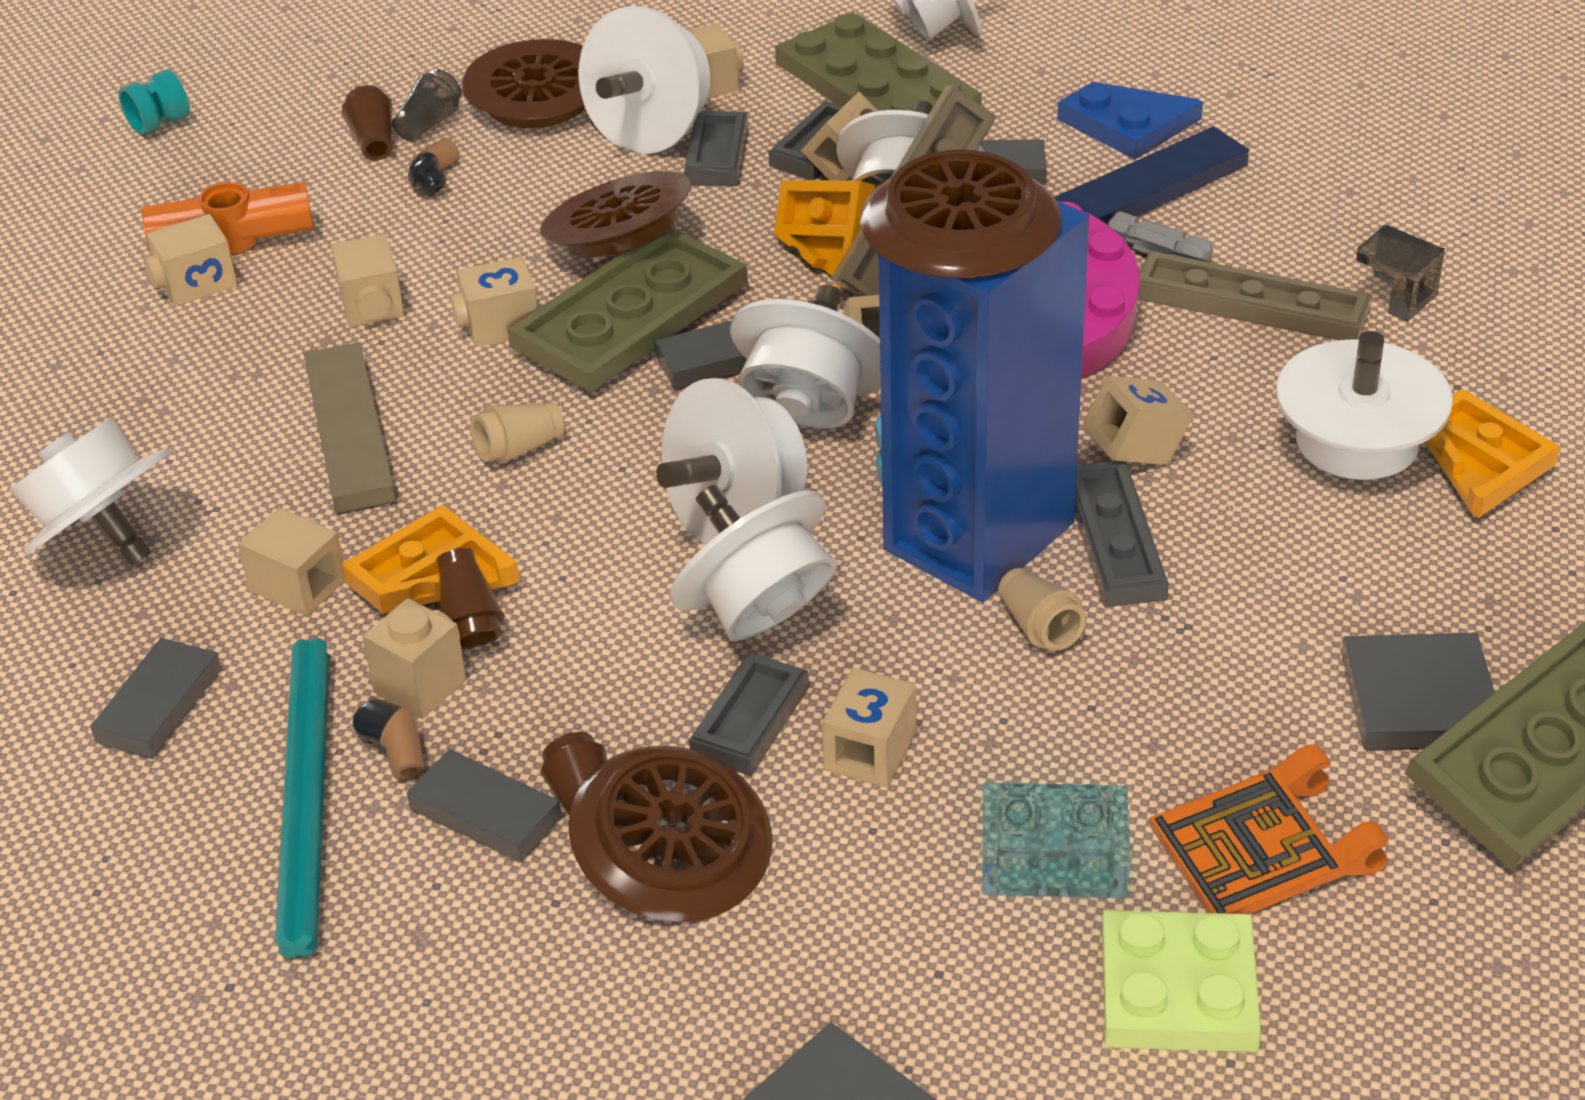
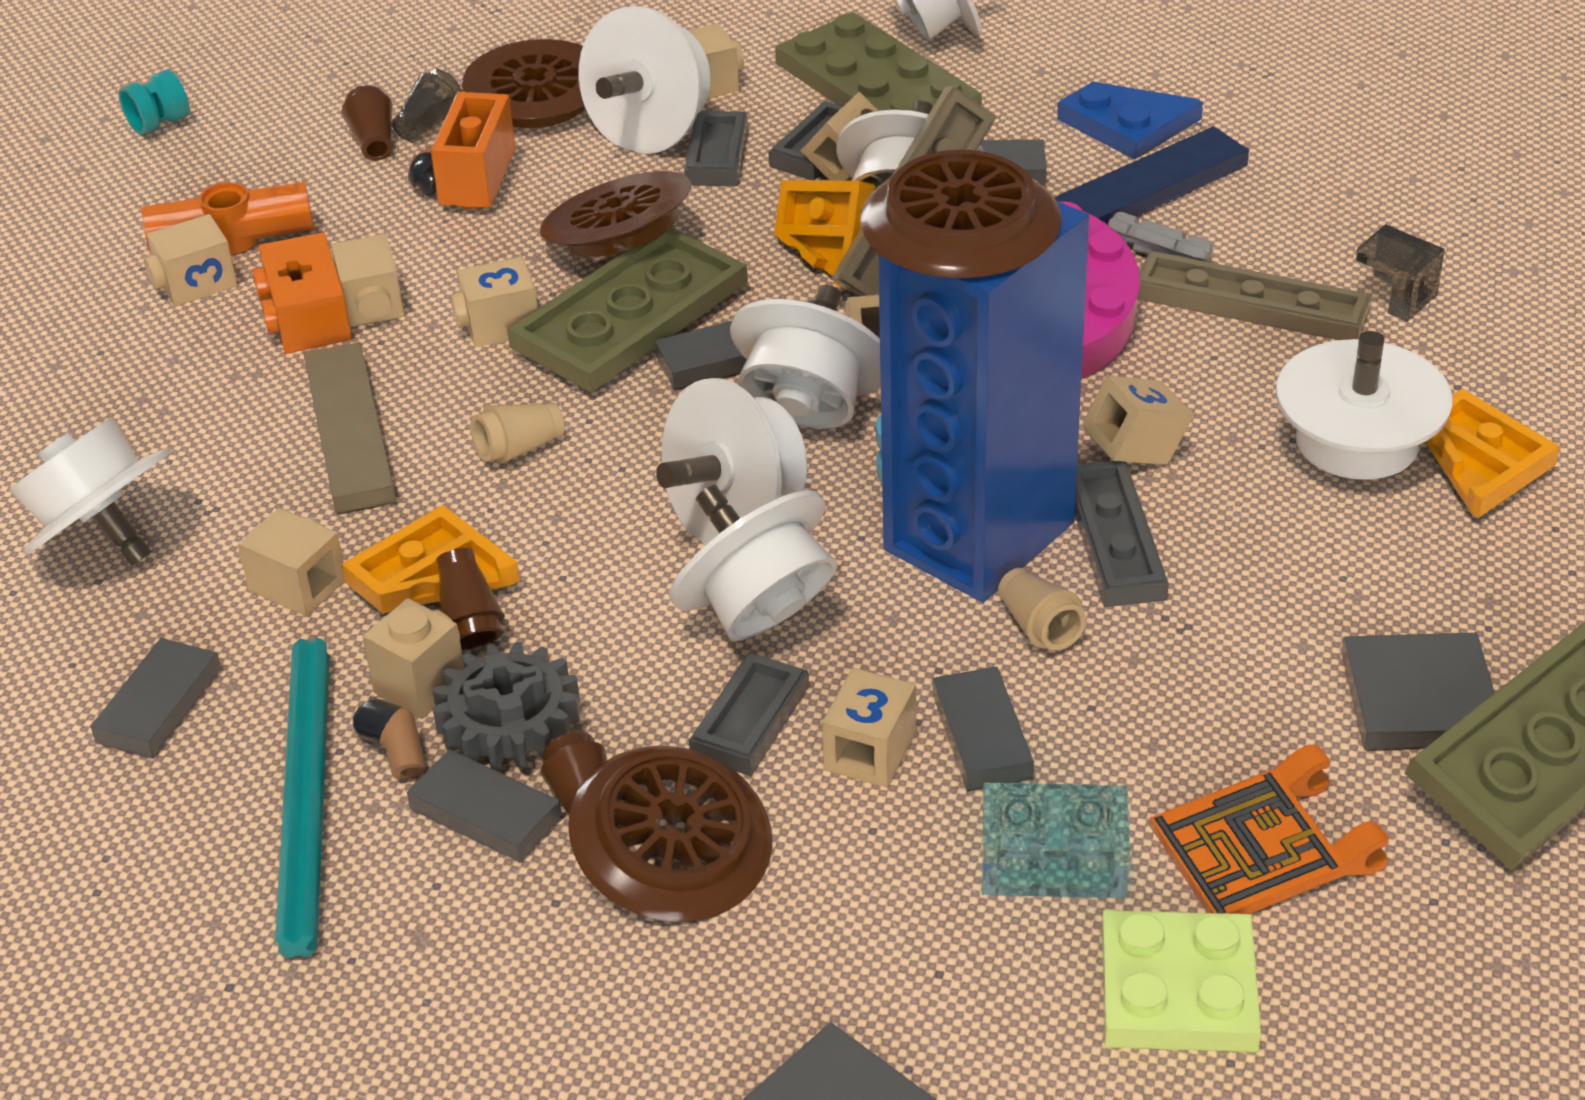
(301, 293): none -> orange brick
(473, 149): none -> orange brick
(506, 704): none -> dark grey gear
(982, 728): none -> dark grey tile

